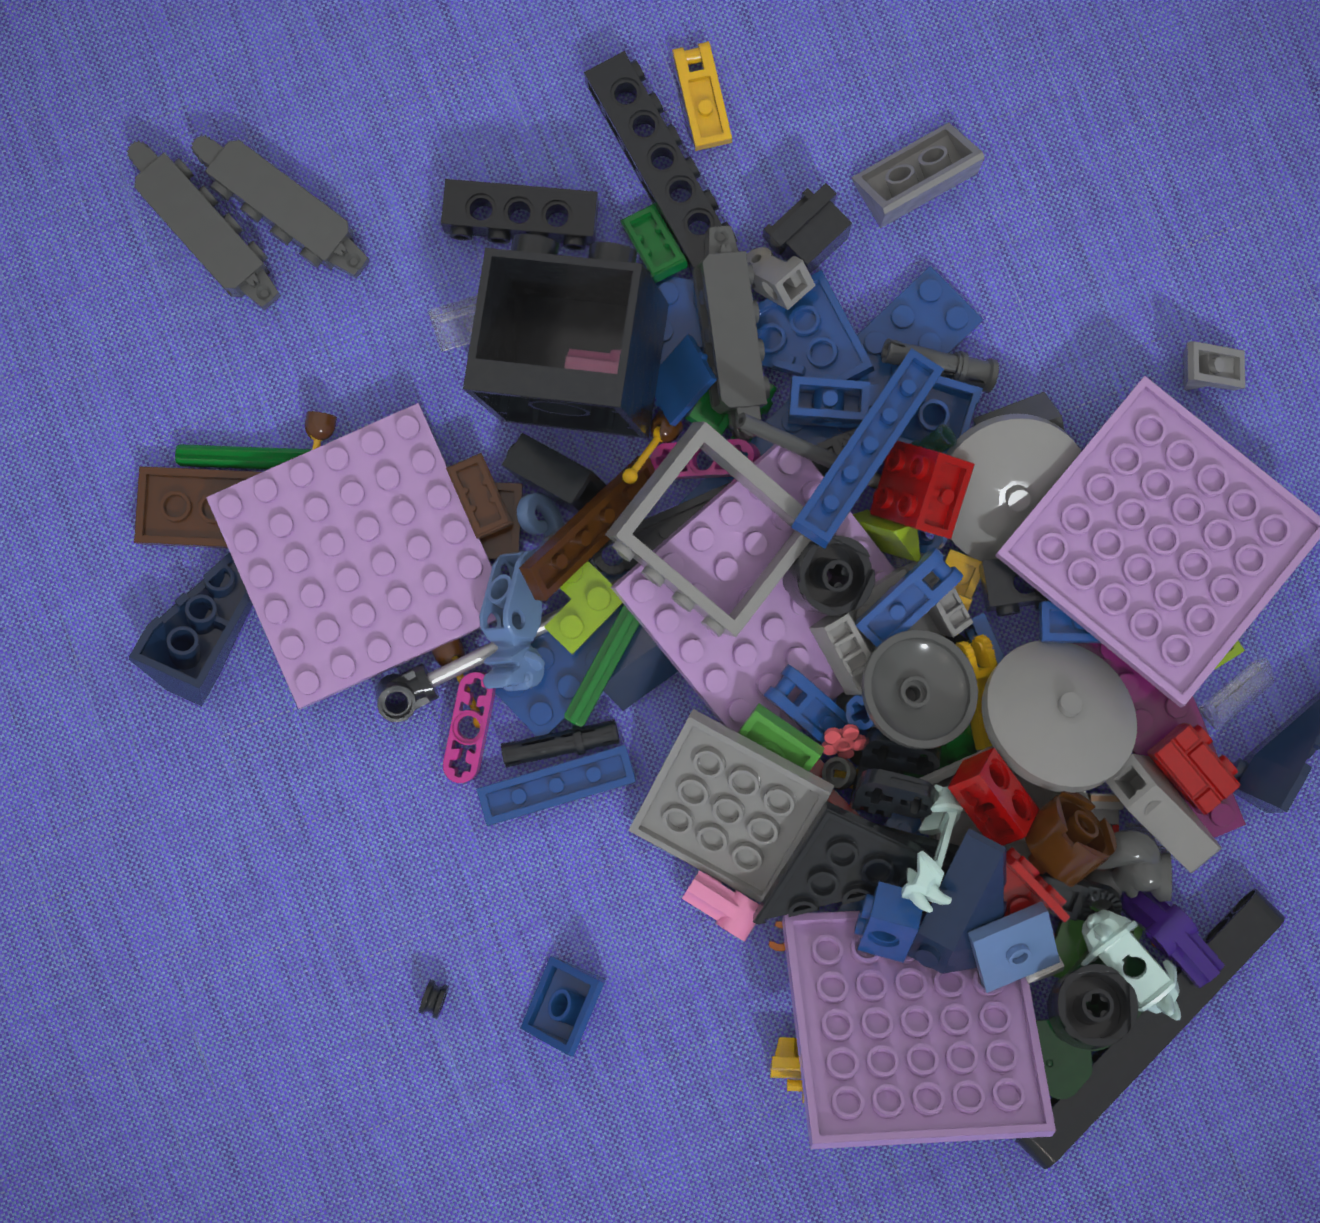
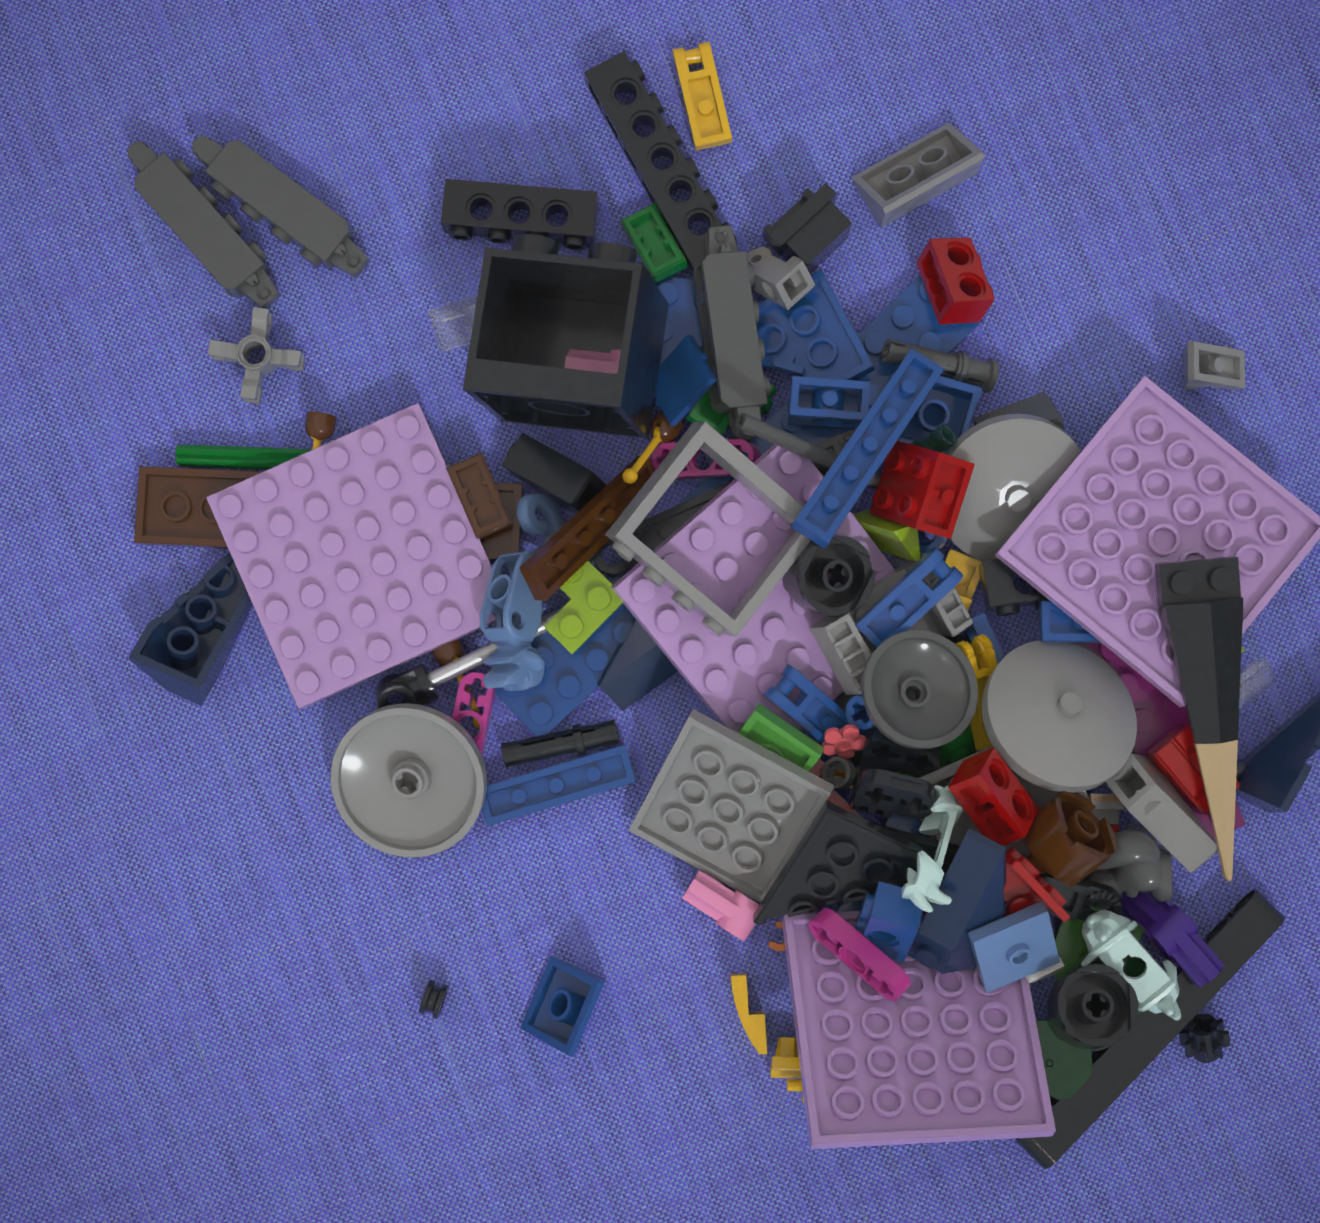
(260, 330): none -> light grey pin
(408, 780): none -> light grey dish
(602, 668): green axle -> none
(752, 1022): none -> yellow slope
(859, 954): none -> dark pink beam
(955, 280): none -> red brick
(1204, 632): none -> black plate
(1204, 1038): none -> black gear

